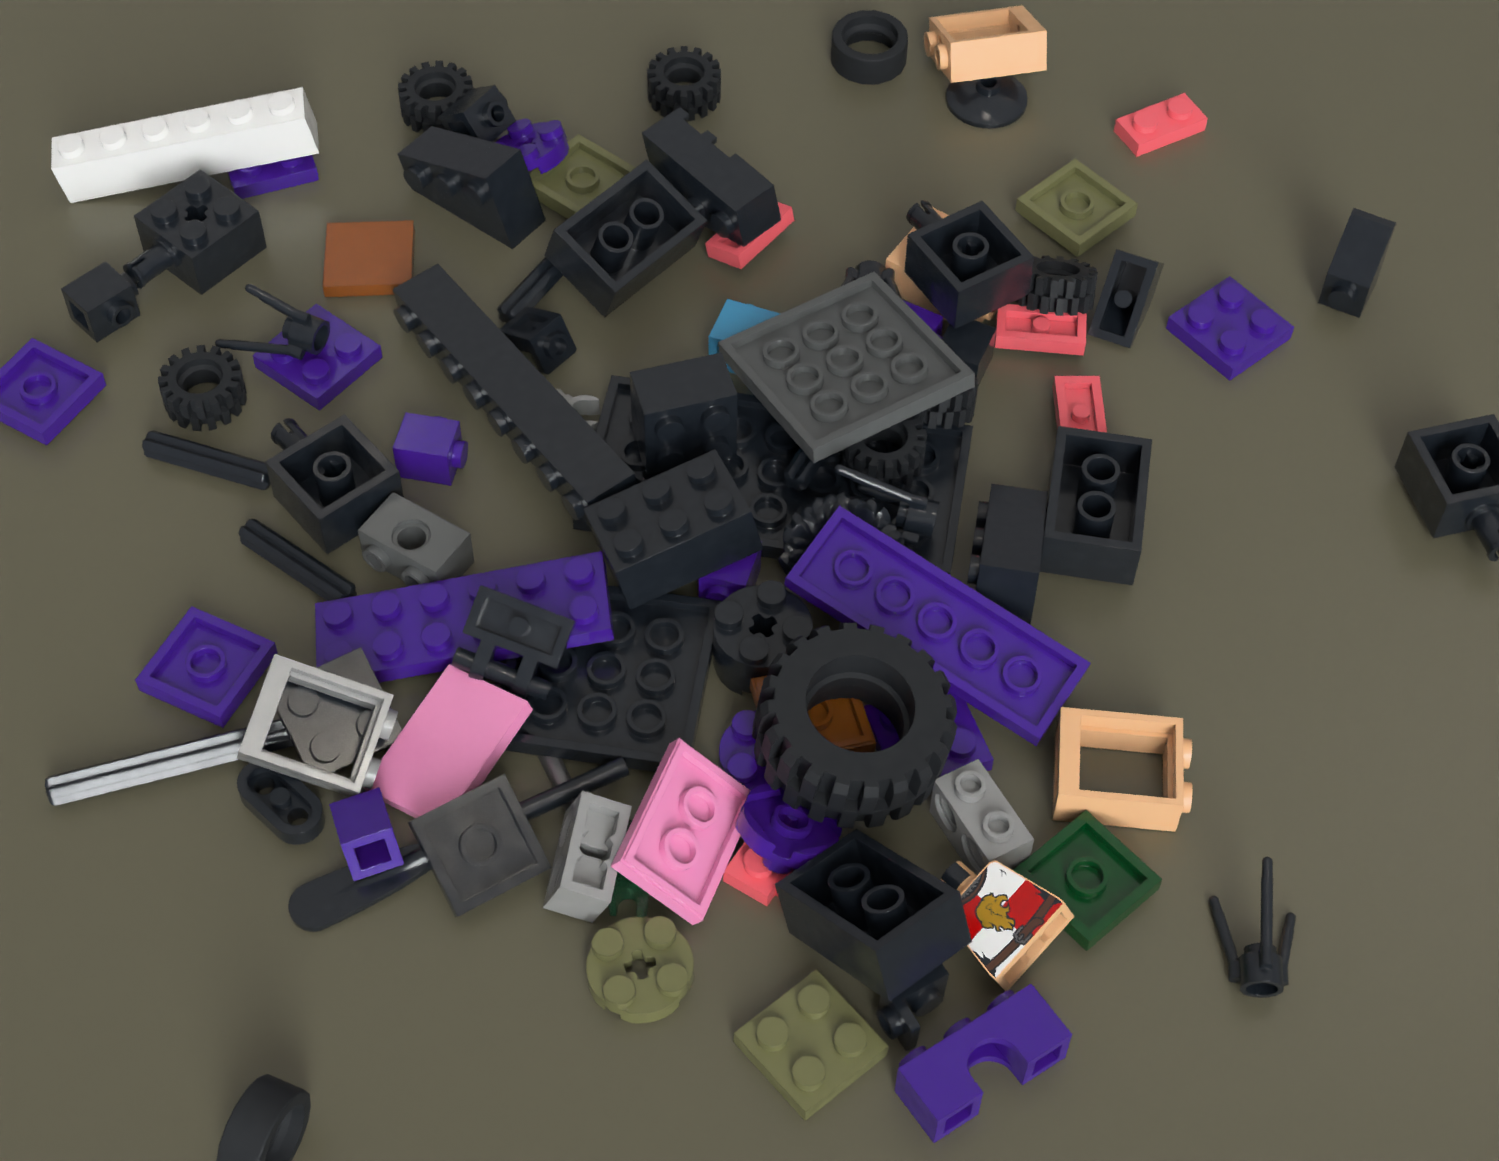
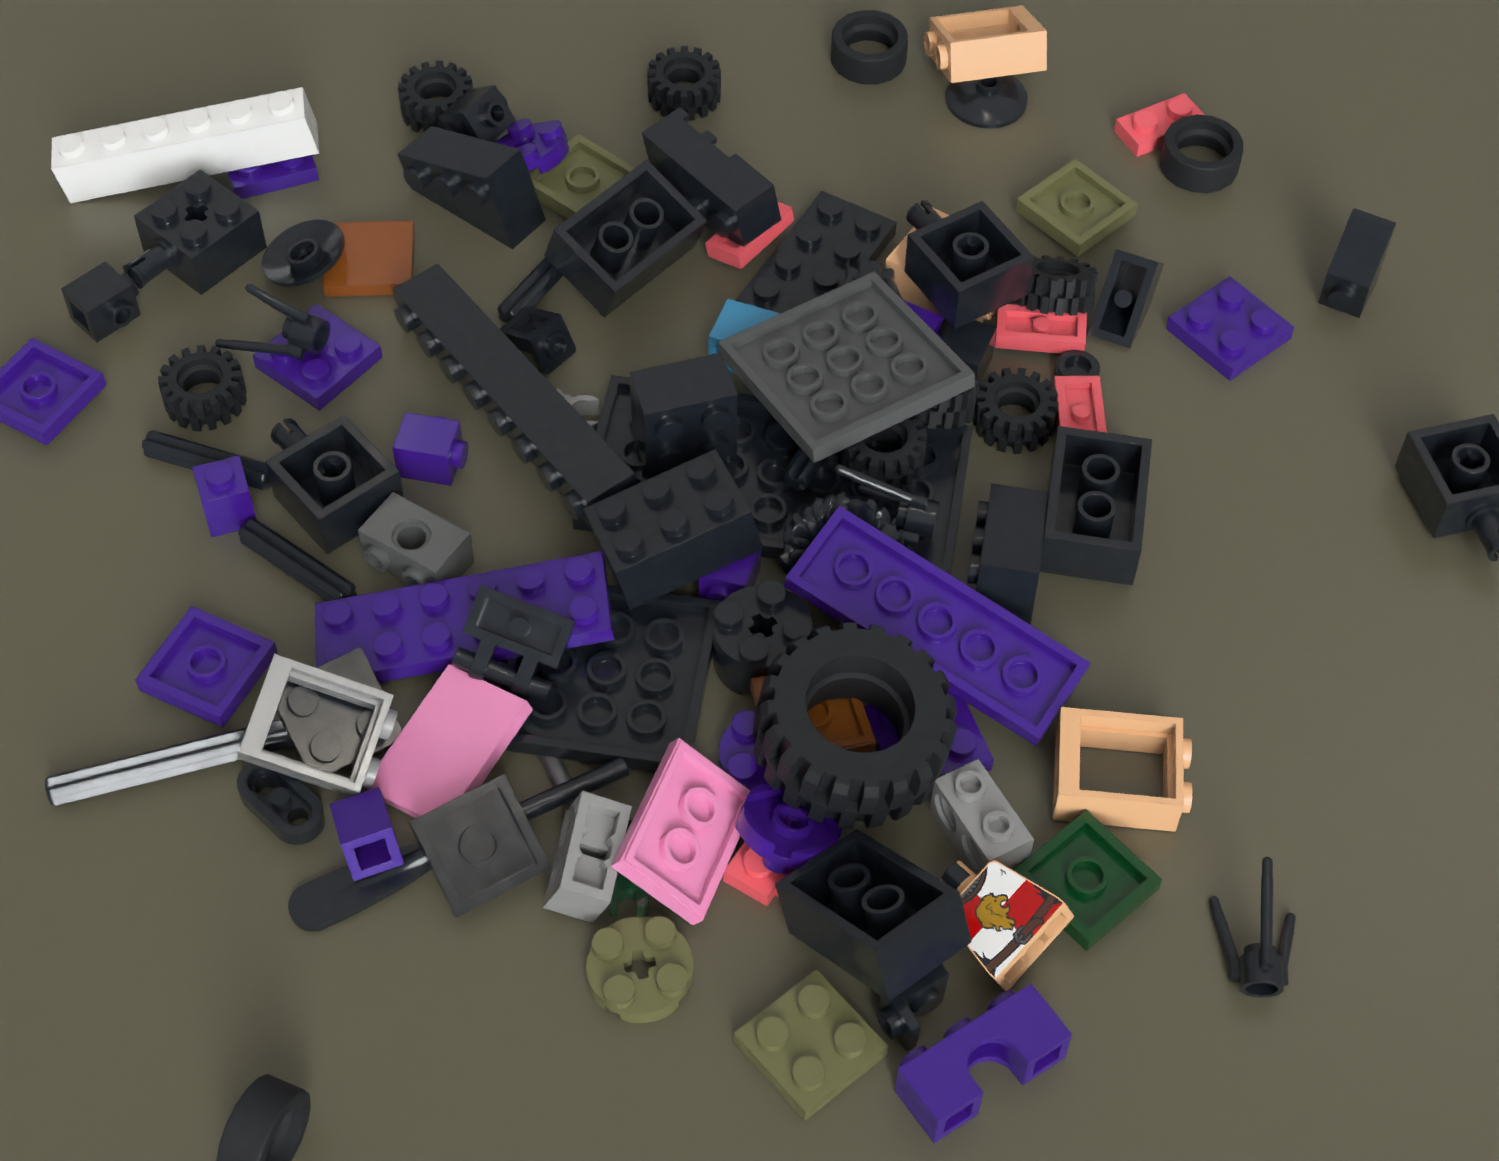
(224, 495): none -> dark purple brick
(303, 253): none -> black dish
(817, 253): none -> black plate
(1015, 430): none -> black tyre
(1076, 364): none -> black tile
(1200, 175): none -> black tyre

